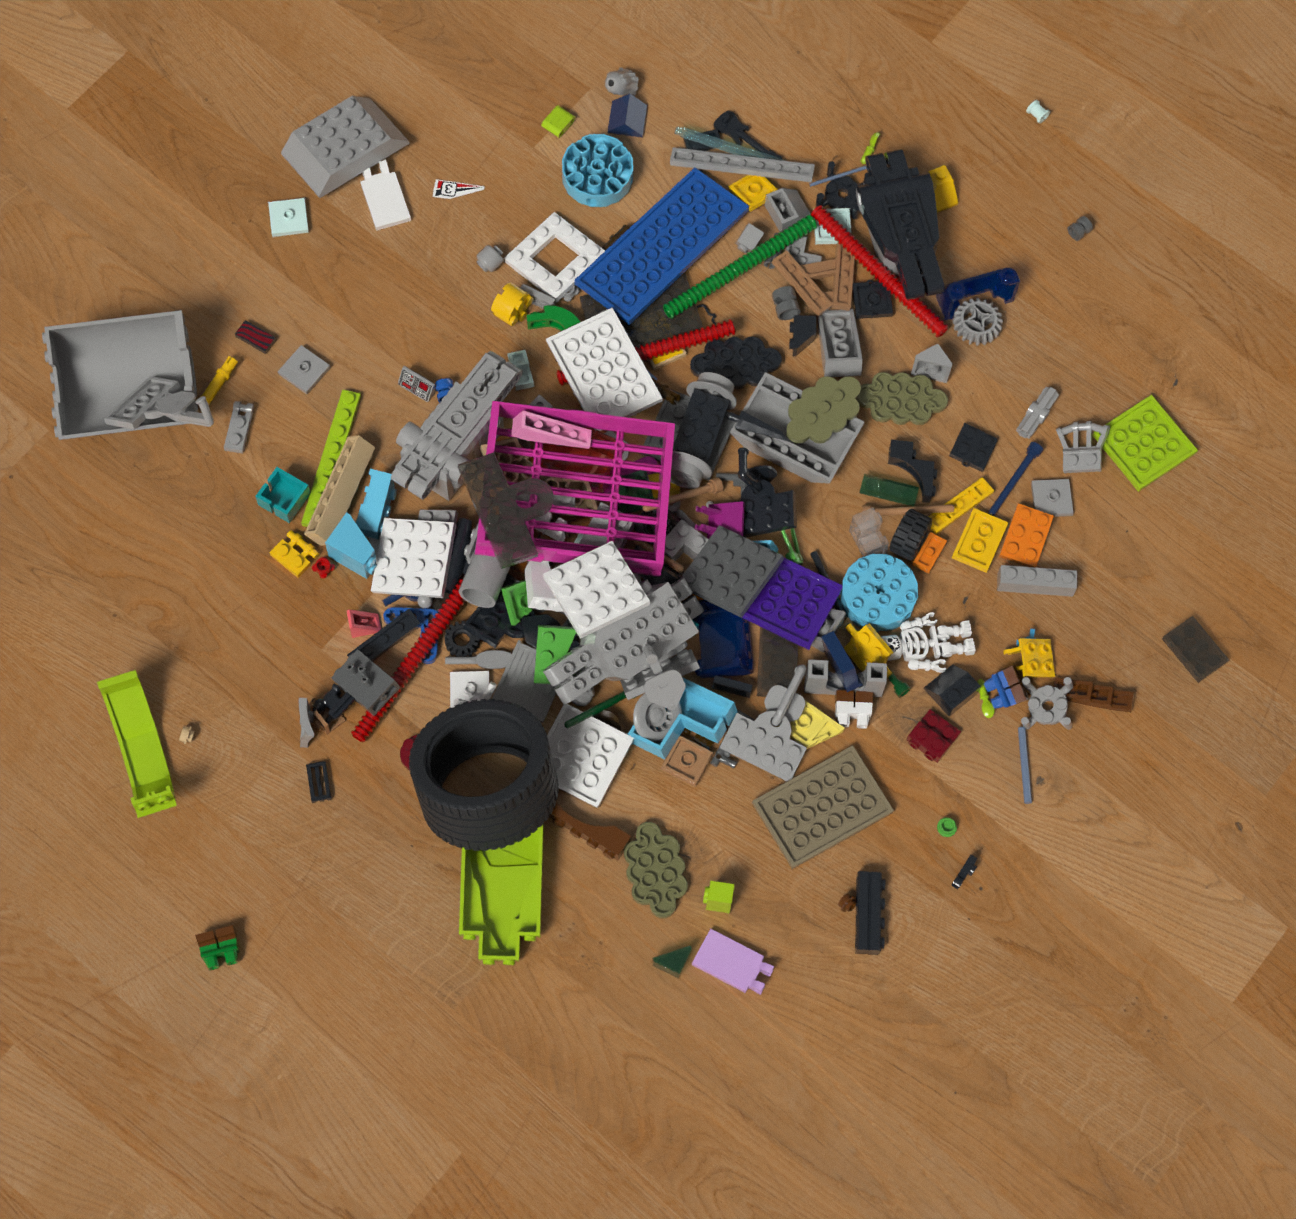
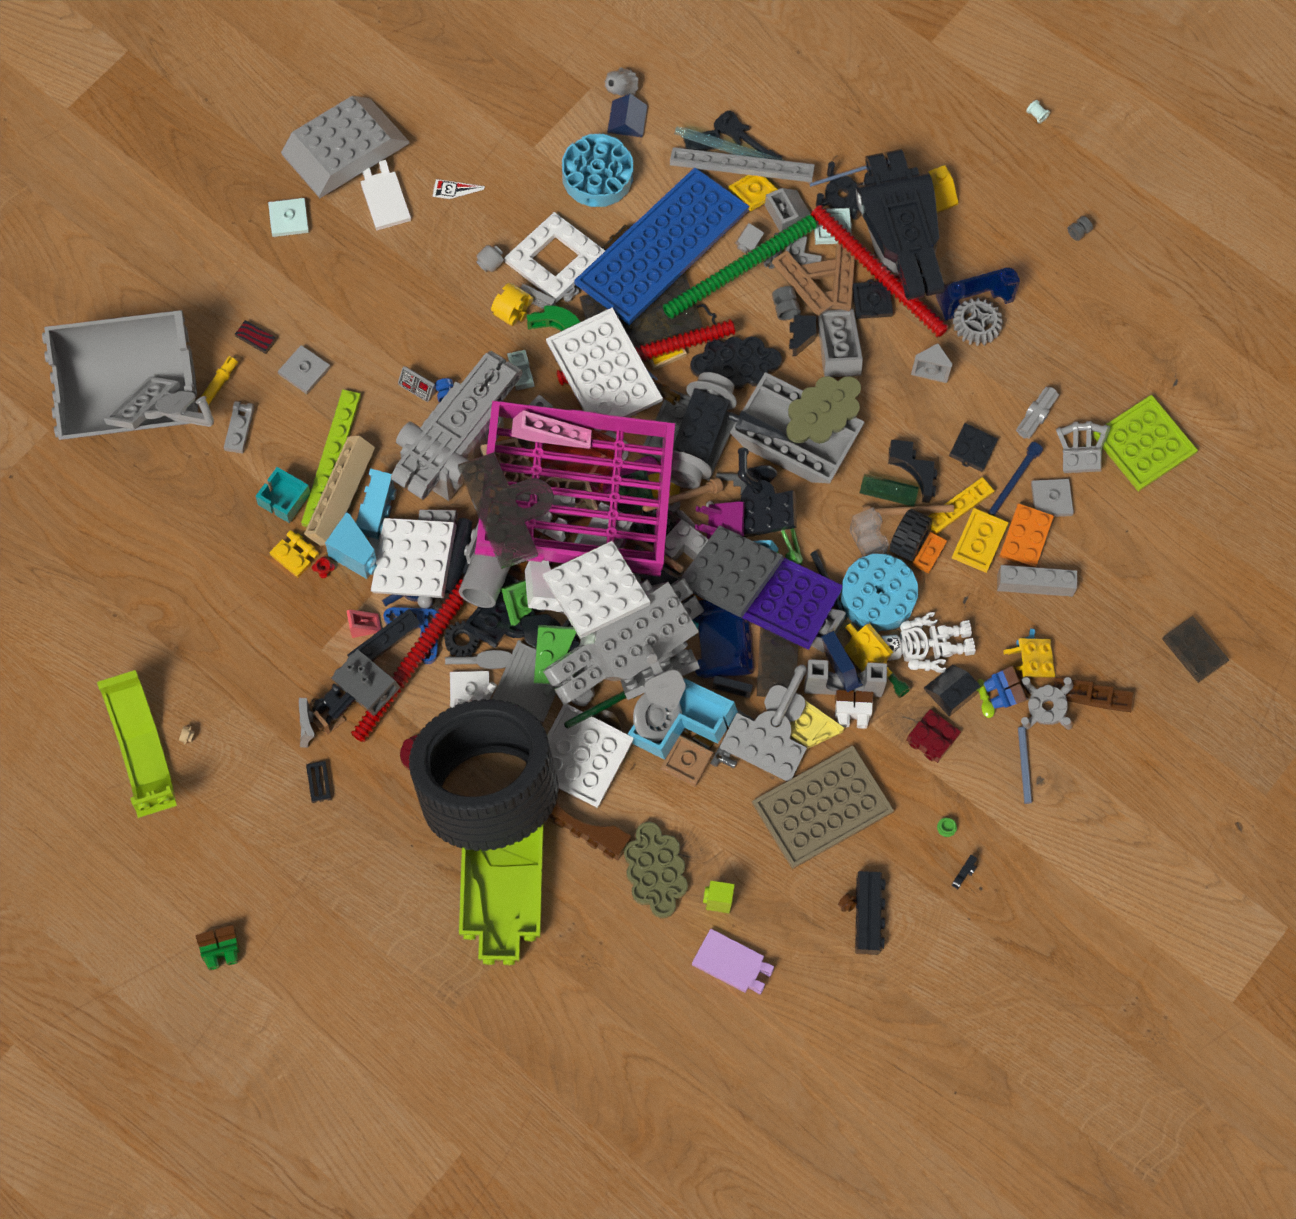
(558, 121): lime piece -> none
(673, 962): clear green slope -> none
(870, 149): lime piece -> none
(902, 398): olive plate -> none

